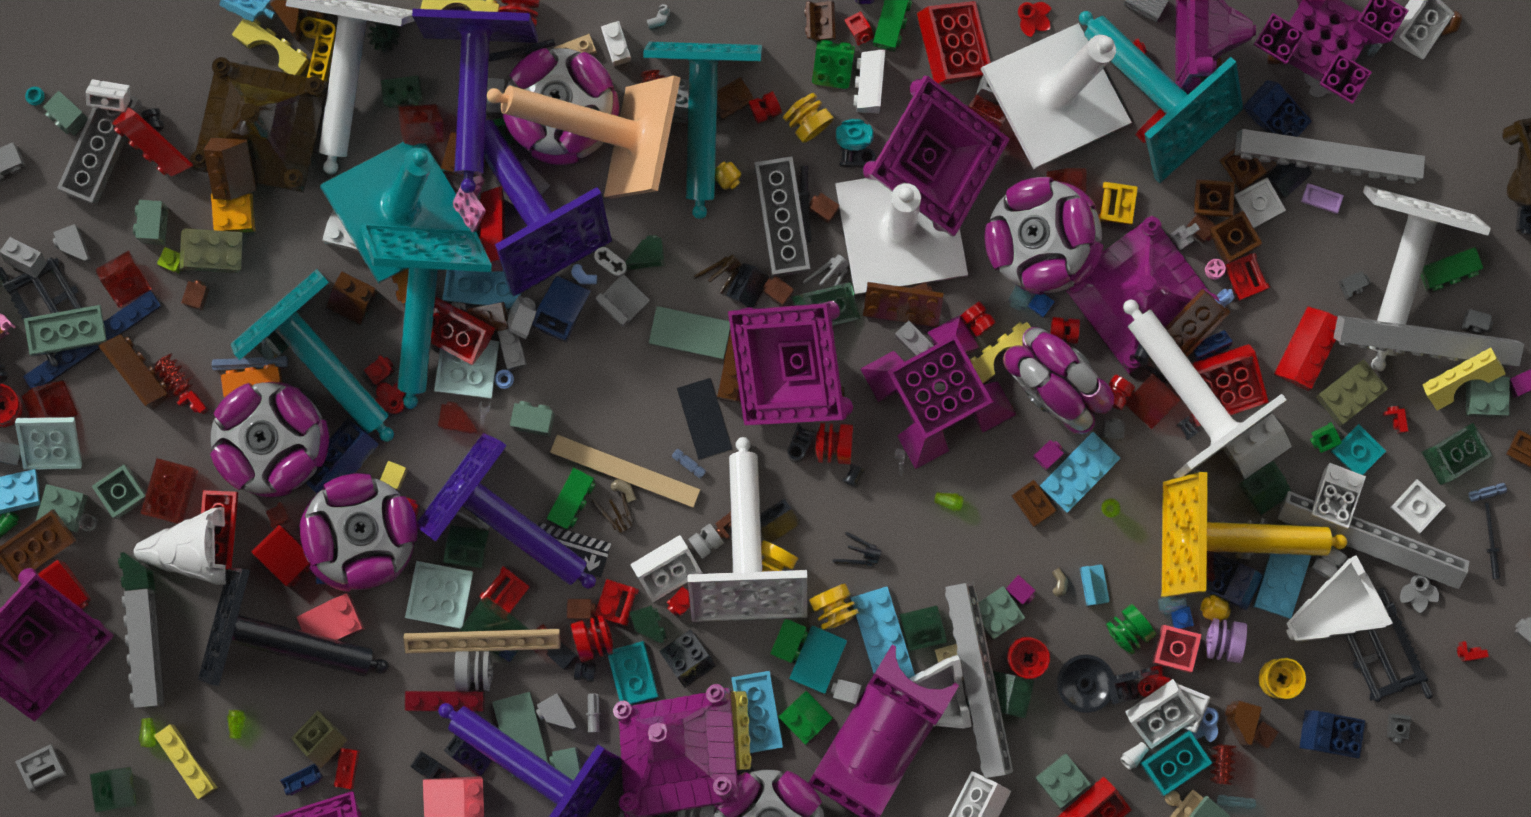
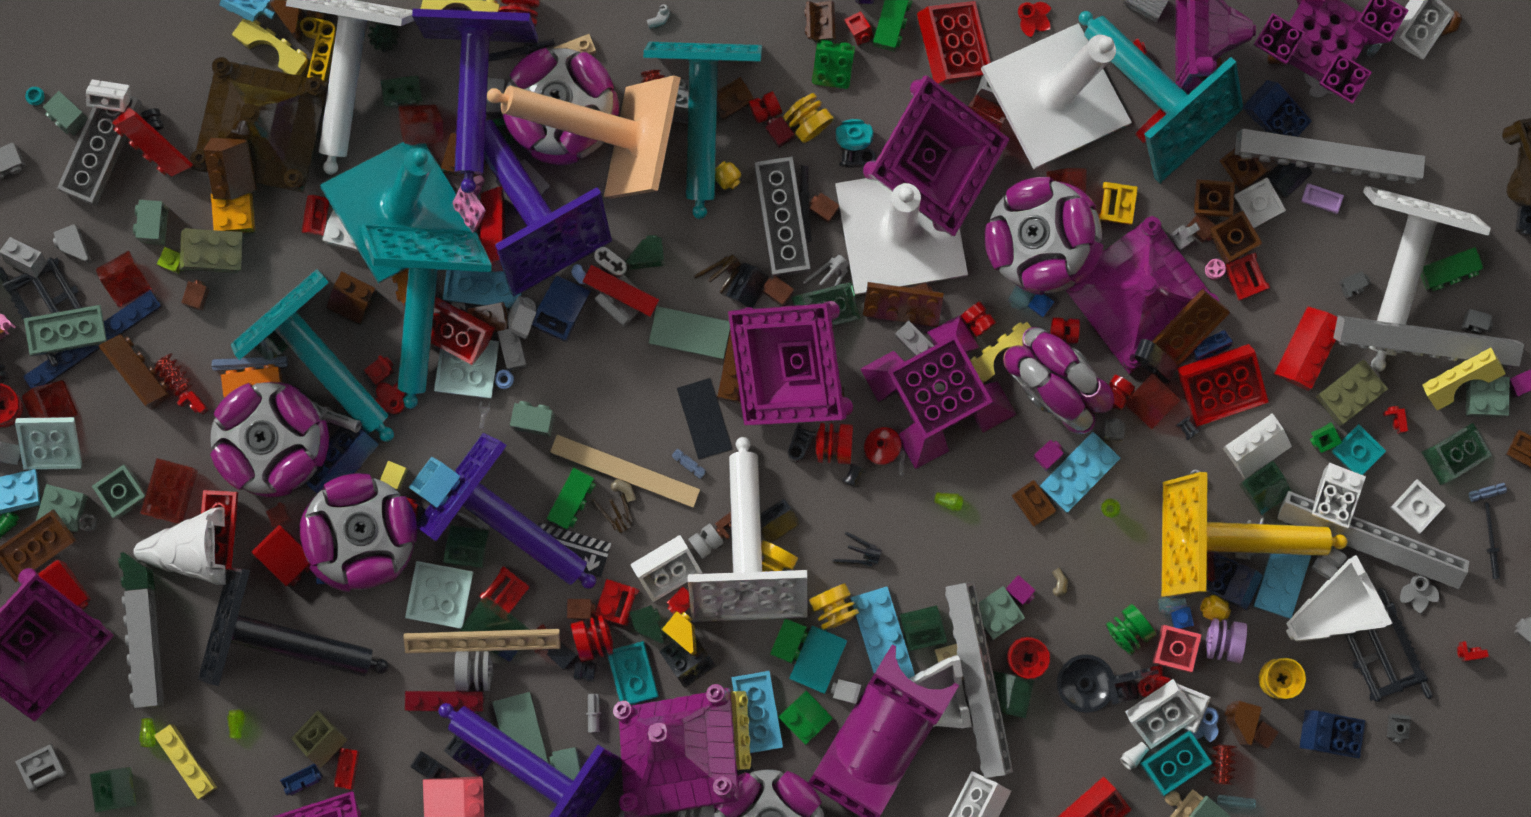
(315, 215): none -> red slope
(332, 619): coral slope -> none
(338, 419): none -> light grey pin
(435, 482): none -> medium azure brick
(454, 418): clear red slope -> none
(555, 712): light grey slope -> none
(616, 43): white brick -> none
(620, 291): none -> red tile
(682, 631): none -> yellow slope
(779, 131): none -> dark red brick
(870, 81): white slope -> none
(885, 453): none -> red dish
(1062, 781): sand green brick -> none
(1094, 585): medium azure panel -> none
(1190, 386): white piece -> none
(1225, 296): light blue plate -> none

